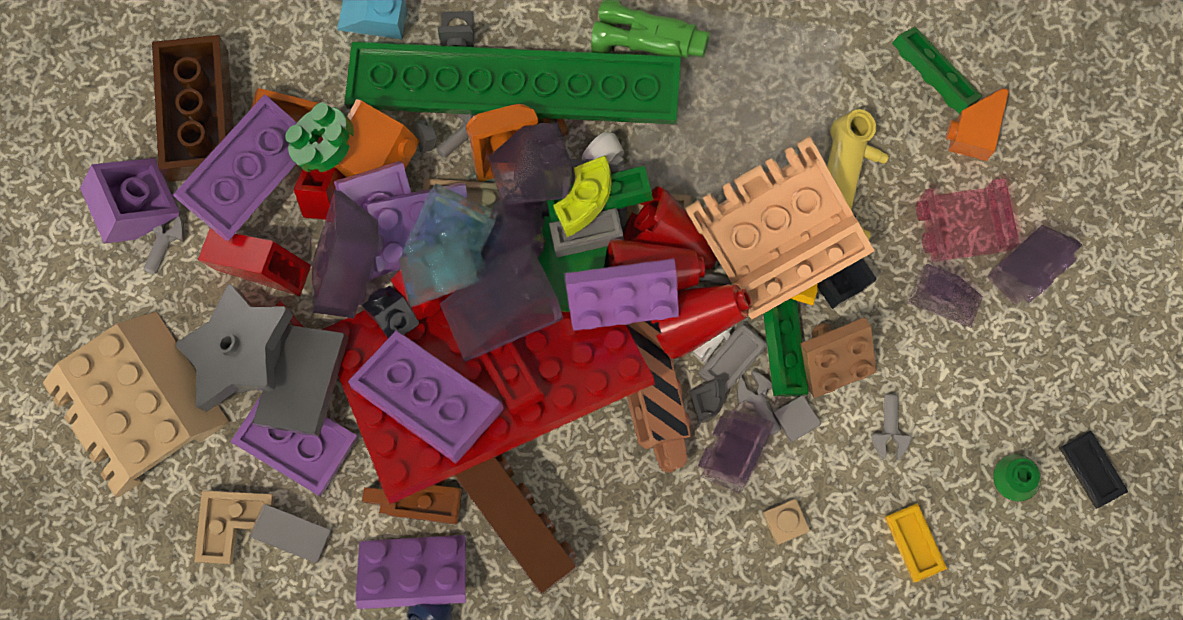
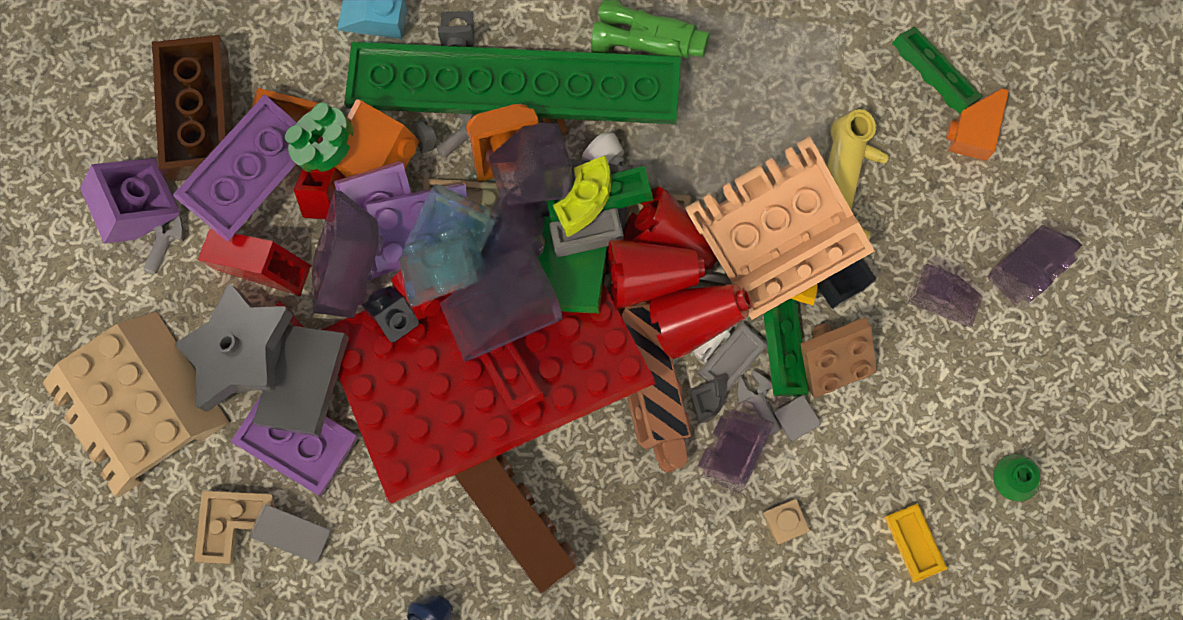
(411, 572): medium lavender plate -> none
(426, 396): medium lavender plate -> none
(430, 504): dark orange hinge -> none
(622, 294): medium lavender plate -> none
(890, 429): light grey bar -> none
(967, 222): clear pink panel -> none
(1093, 469): black tile -> none

